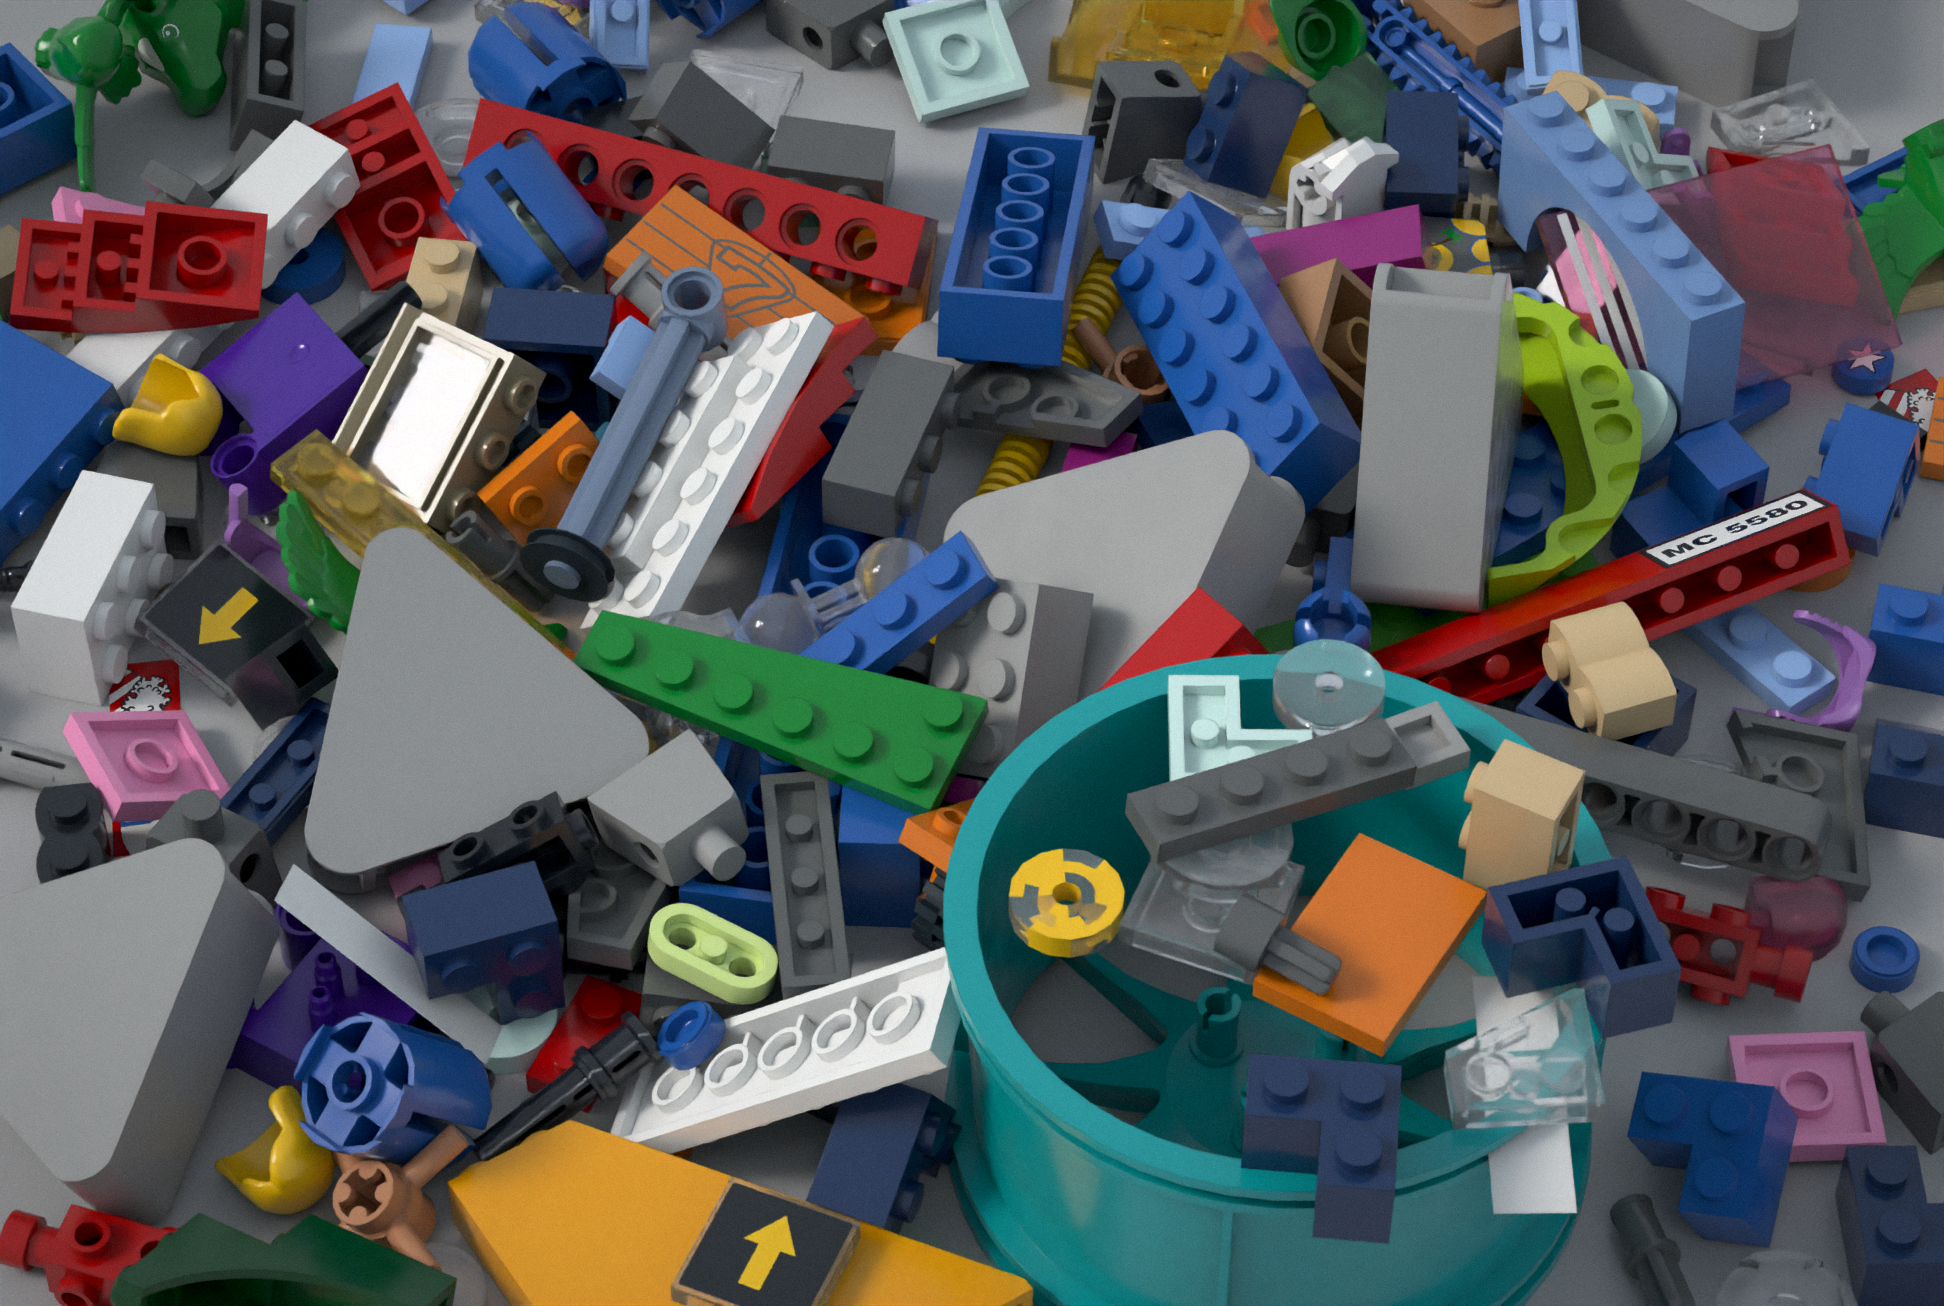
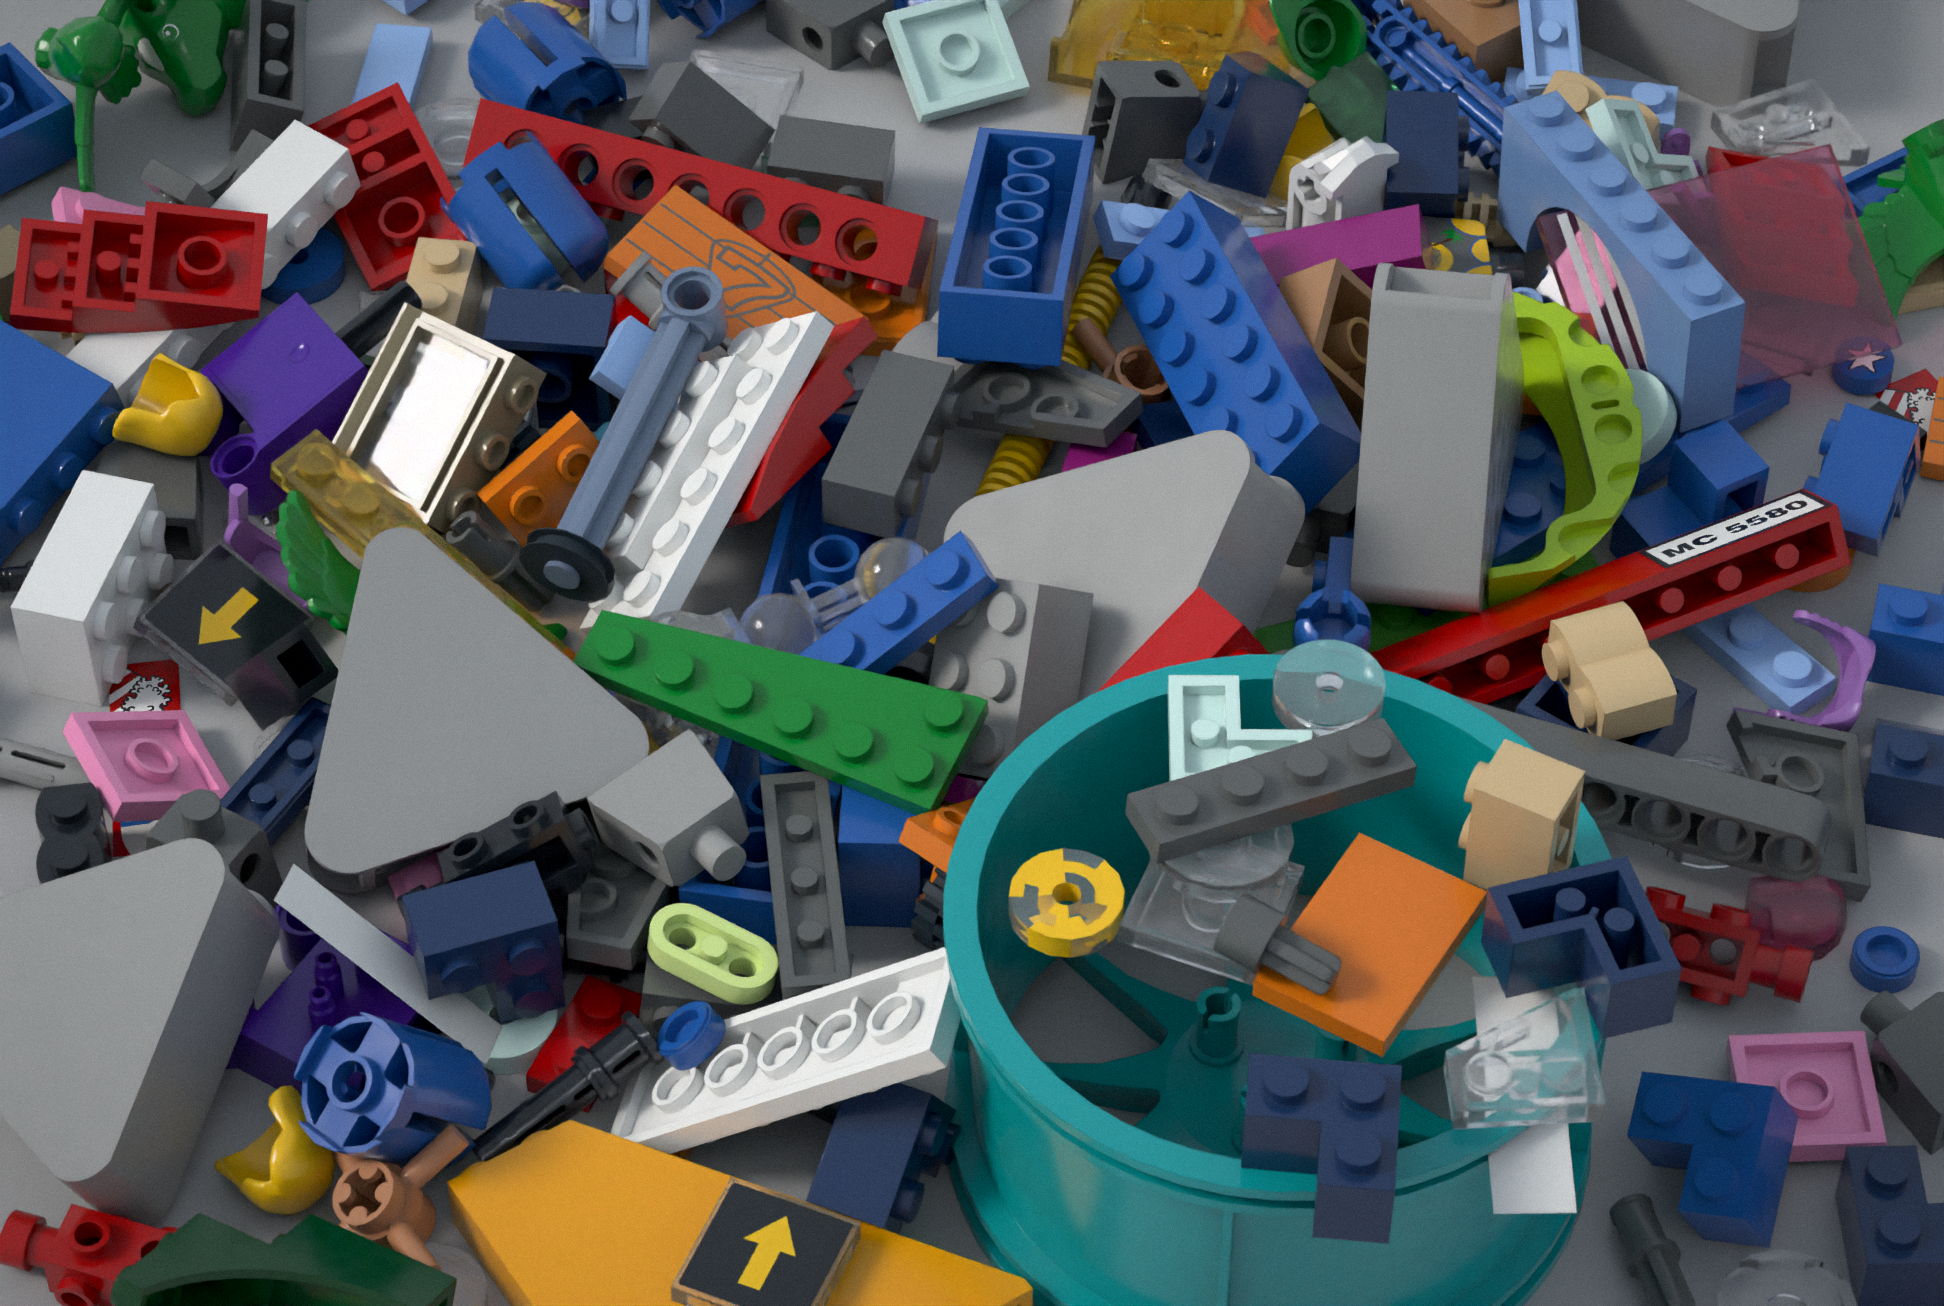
(1430, 742): light grey plate -> none

